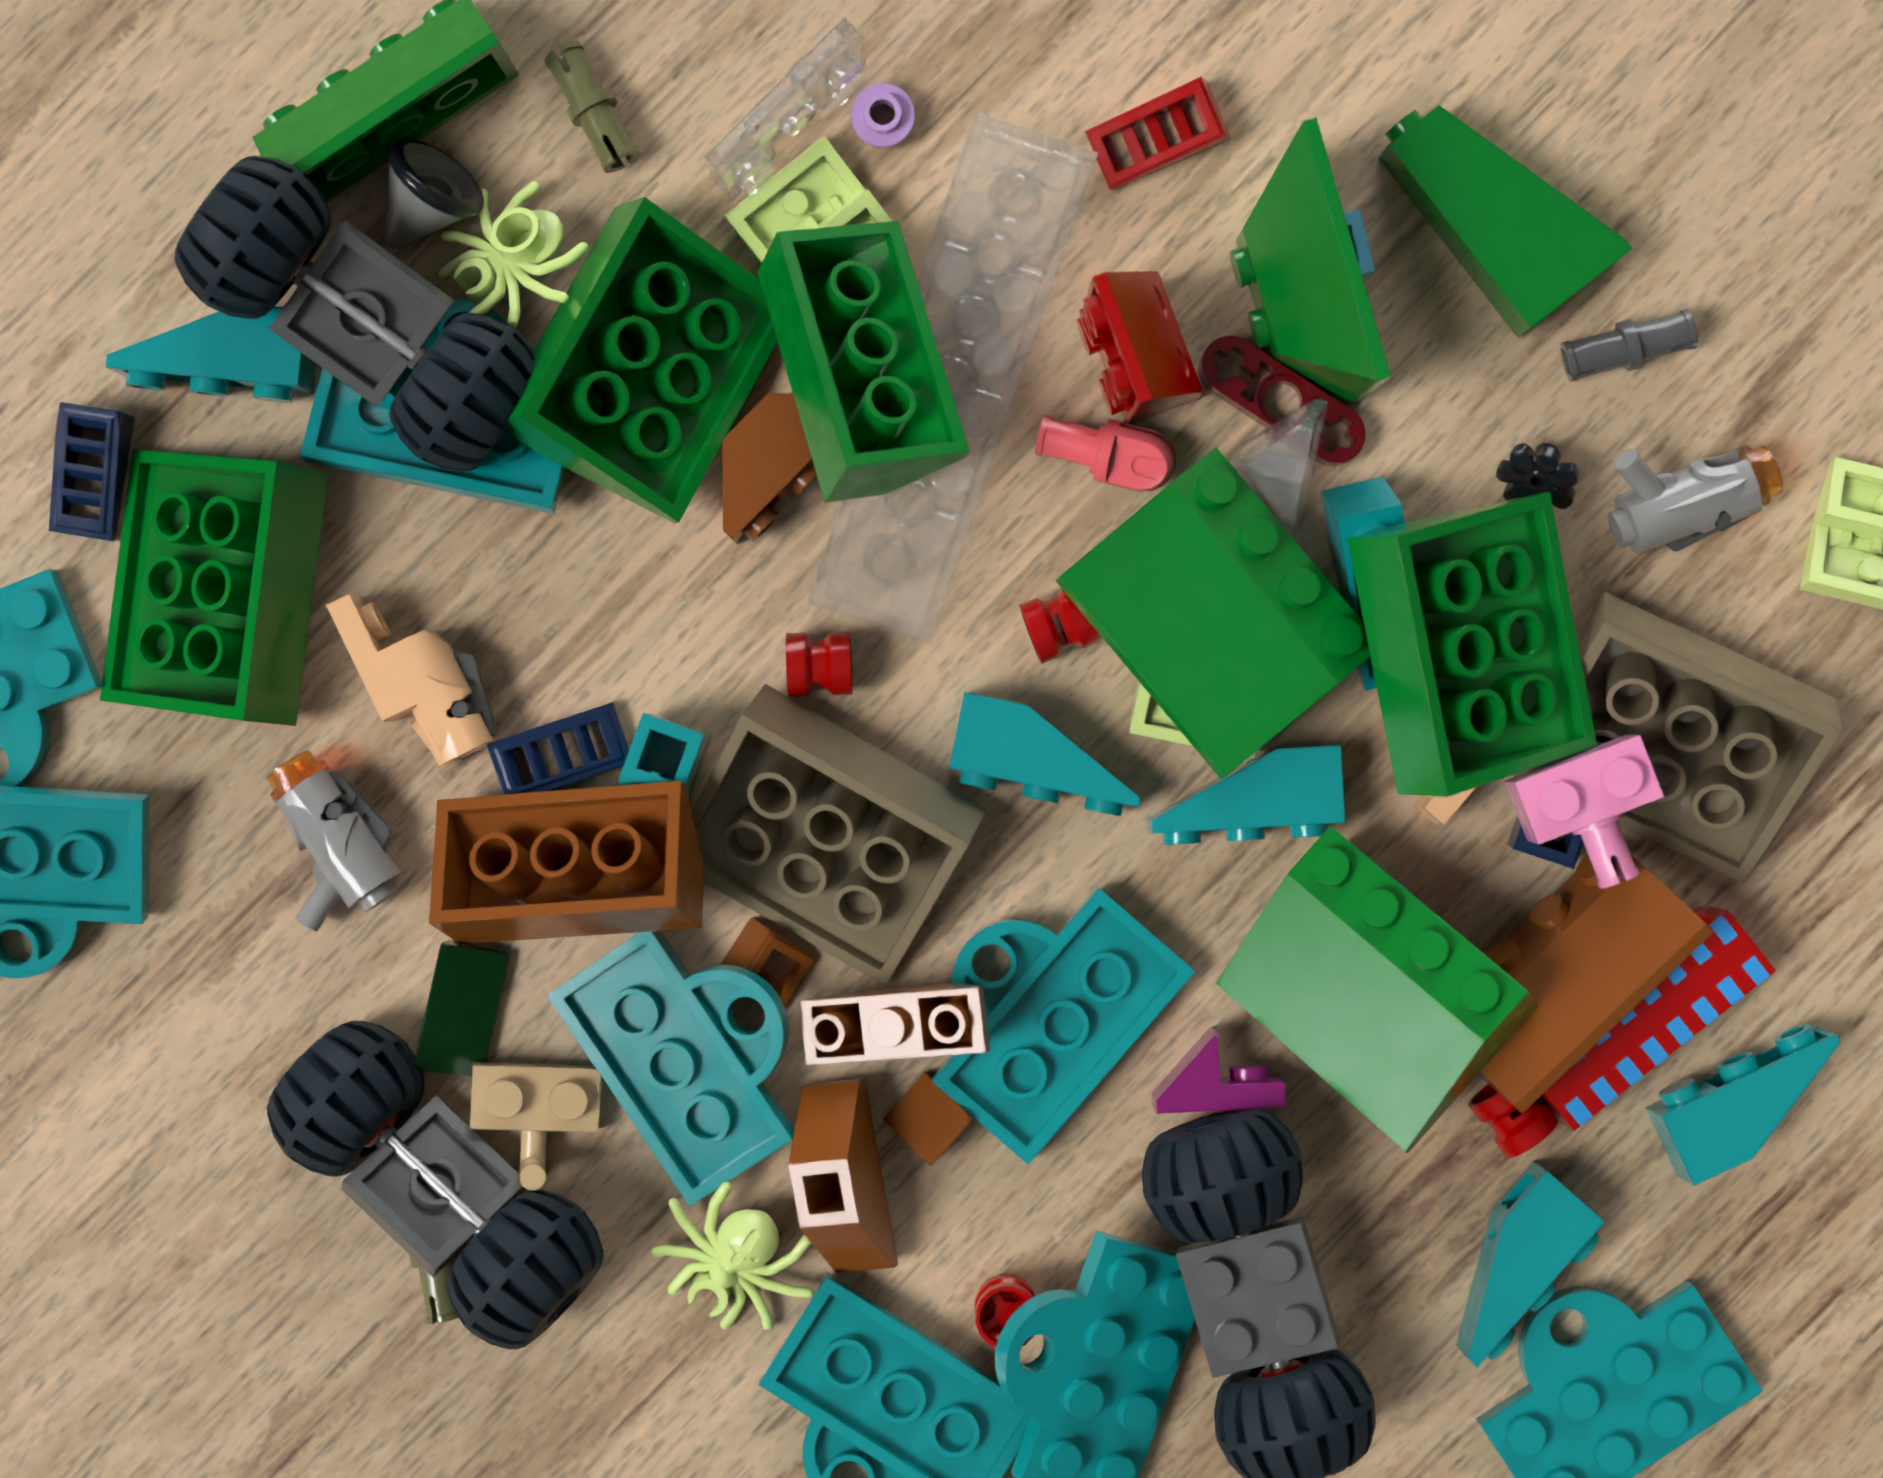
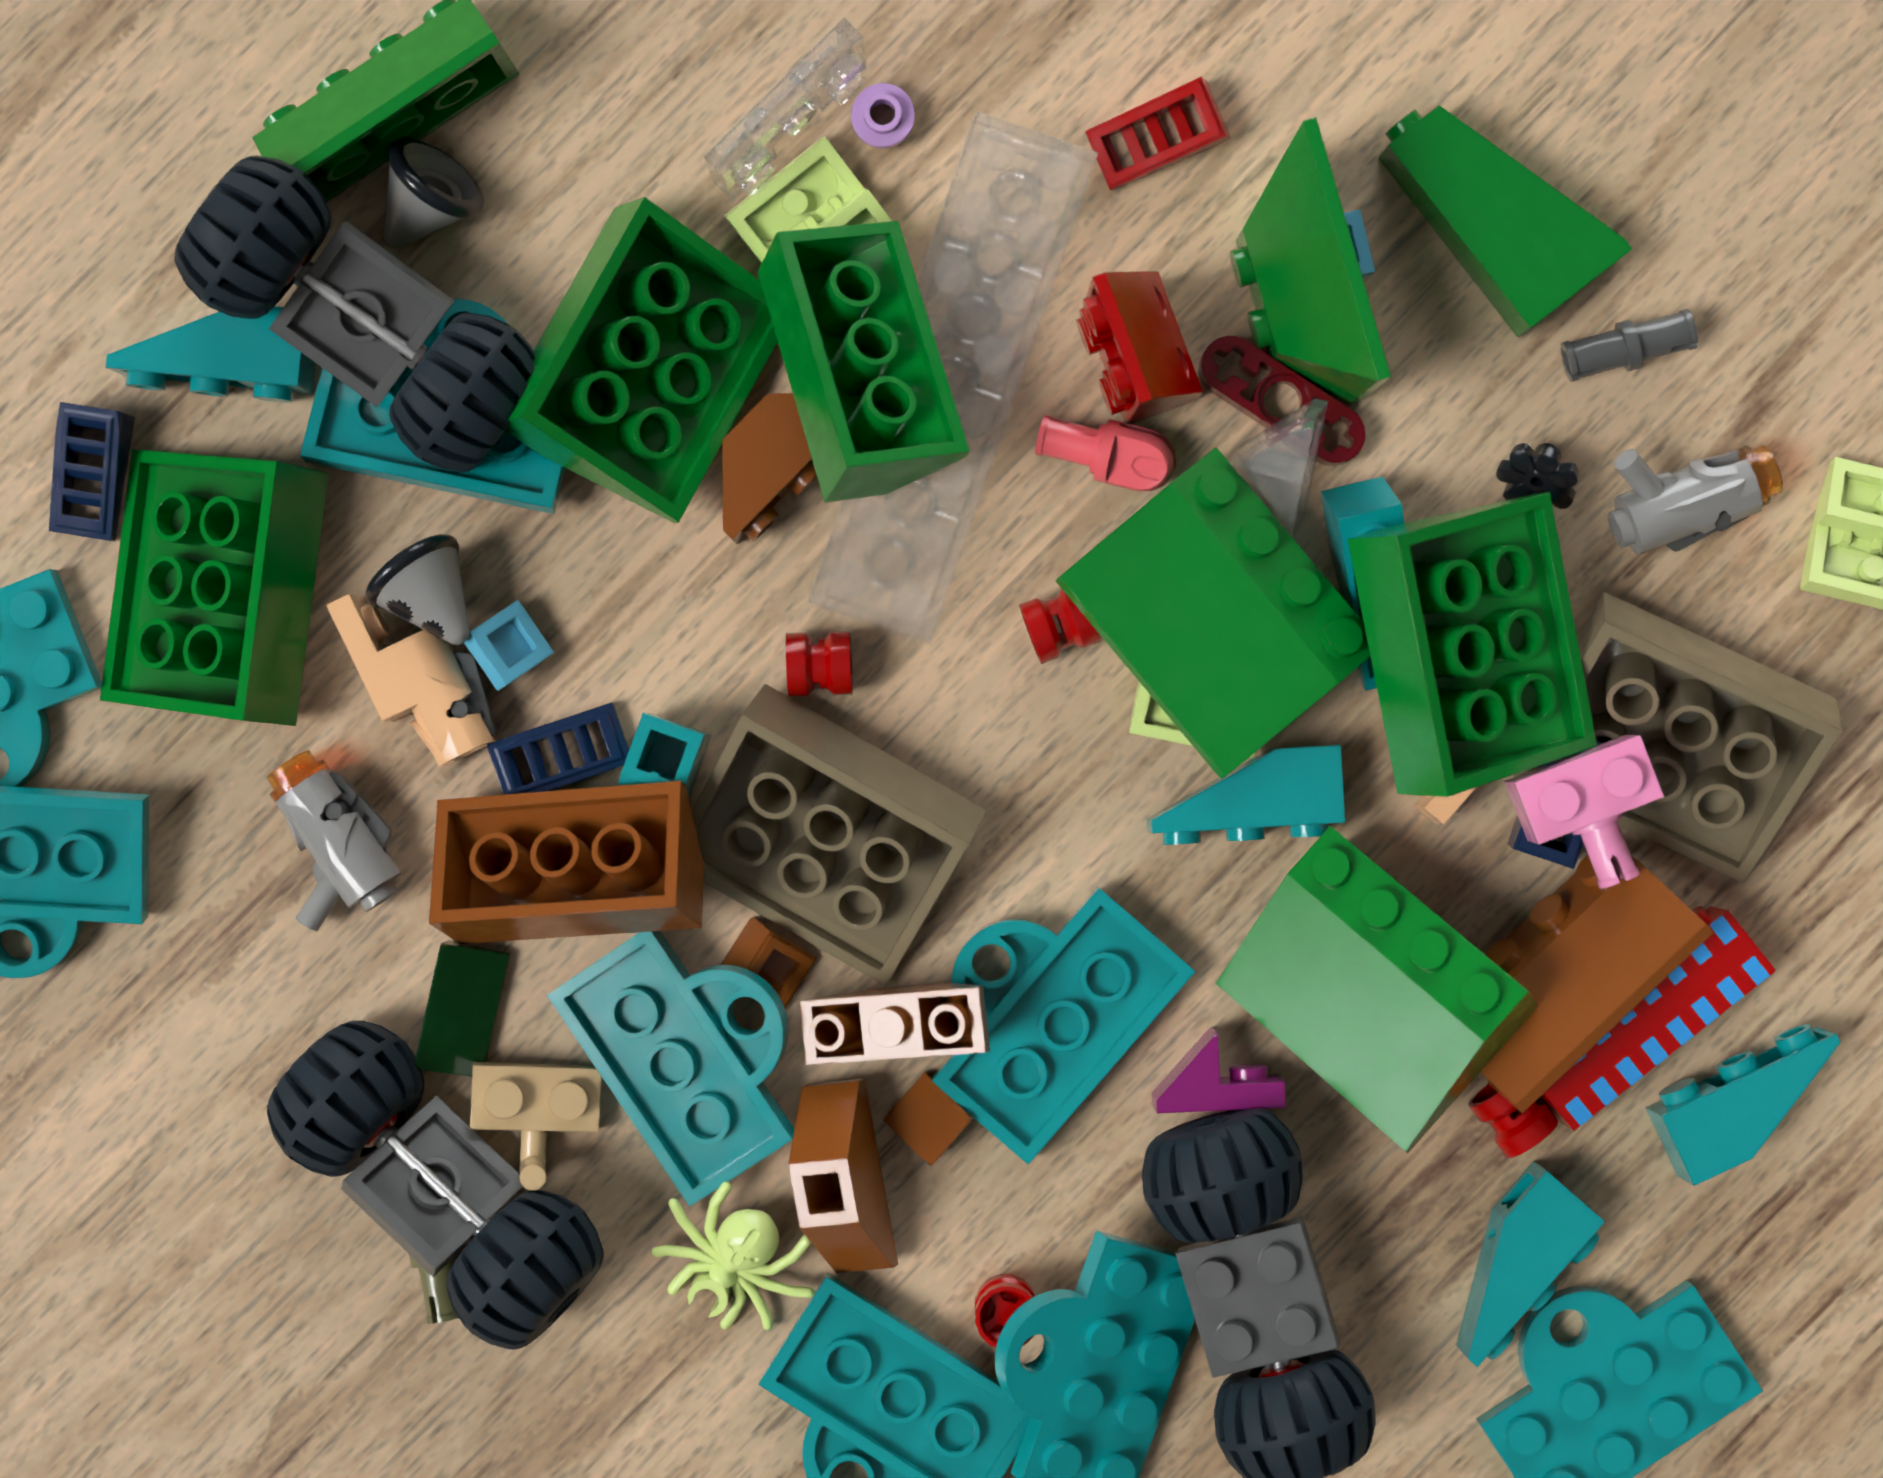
(425, 588): none -> light grey hat
(507, 645): none -> medium azure plate
(517, 245): yellowish green animal -> none
(592, 106): olive pin -> none
(1020, 746): teal slope -> none

